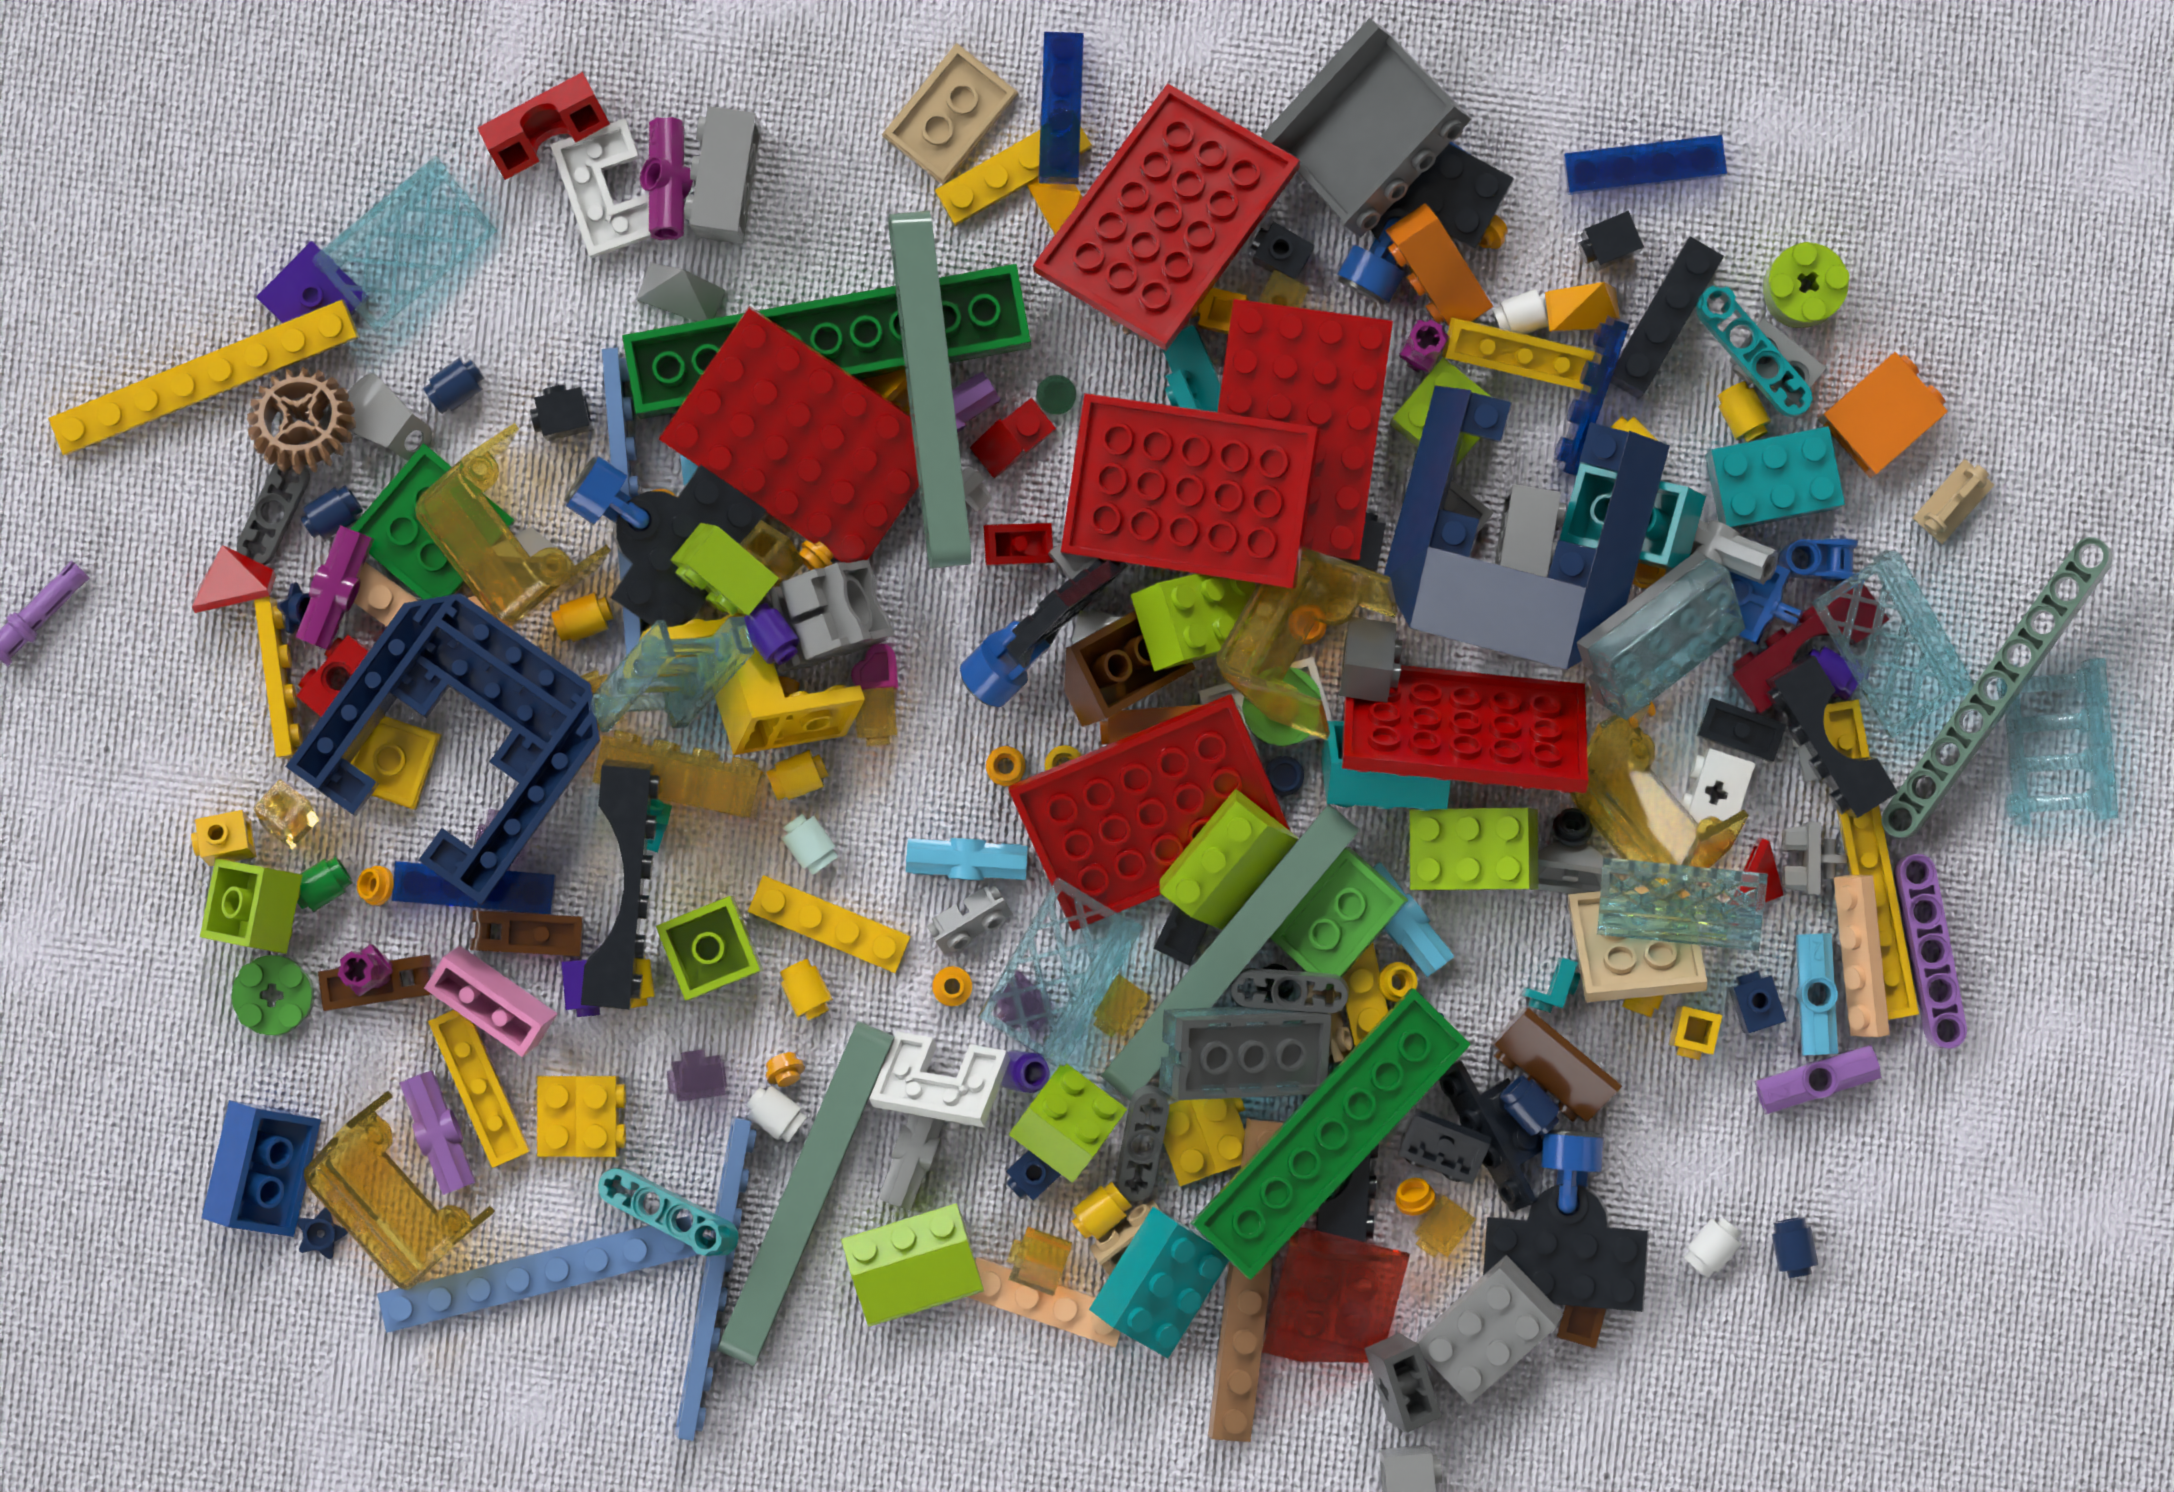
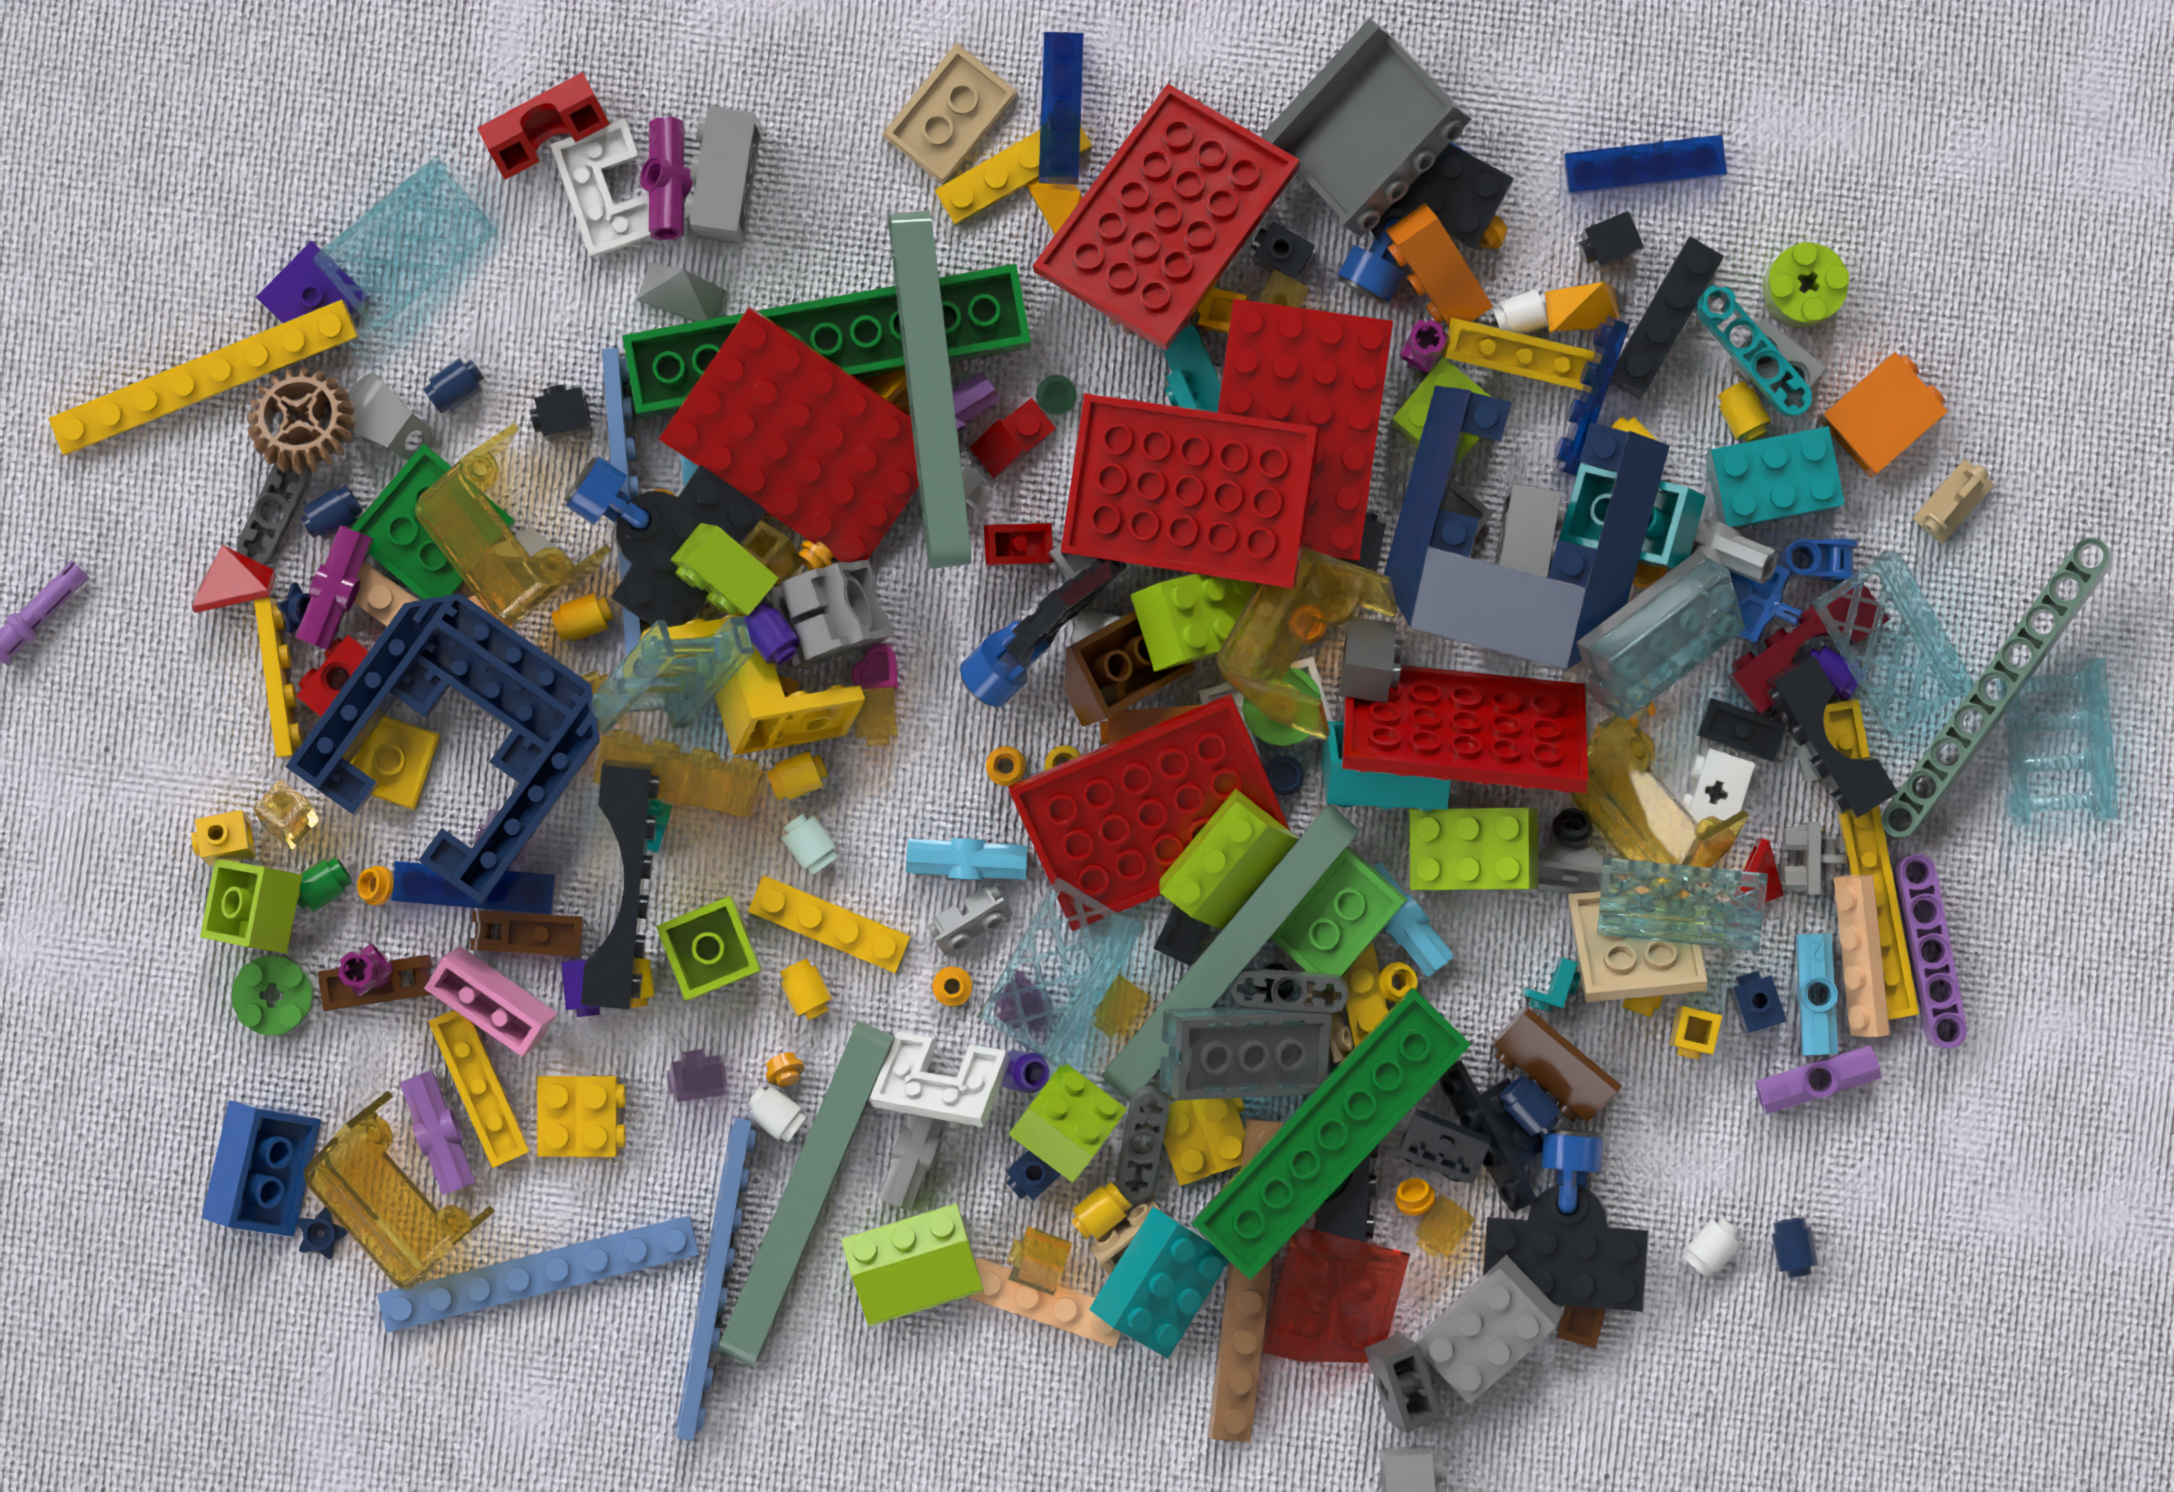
(667, 1213): teal beam -> none

